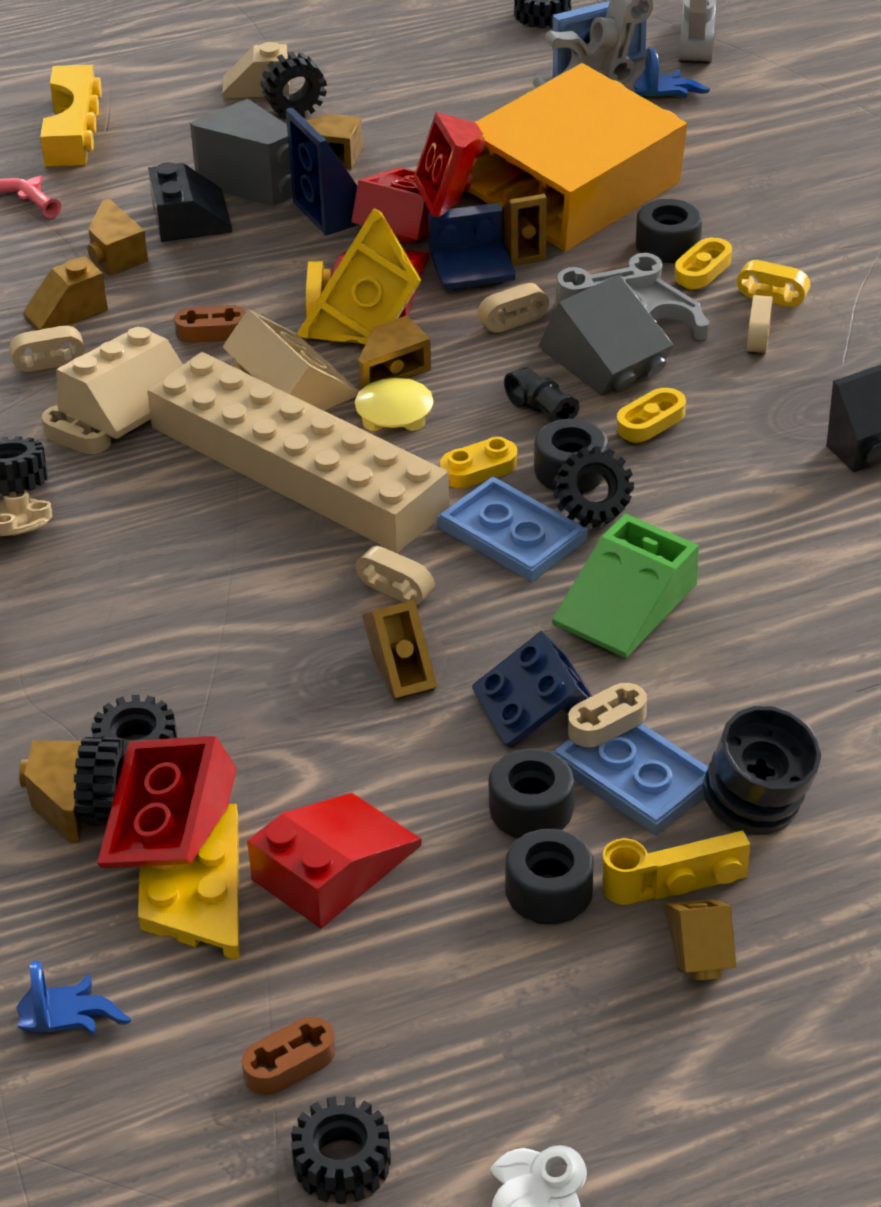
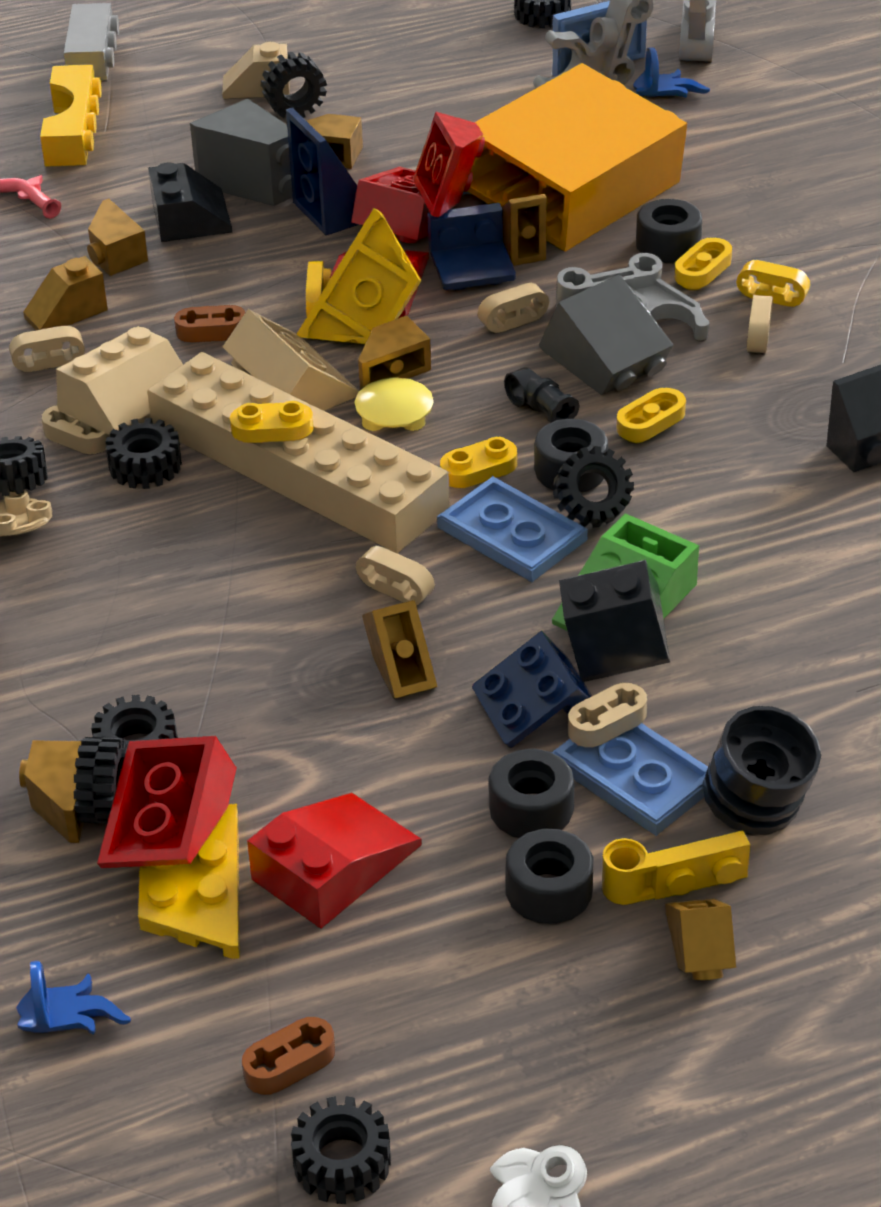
(92, 37): none -> light grey brick
(143, 453): none -> black tyre
(271, 422): none -> yellow plate
(614, 620): none -> black slope

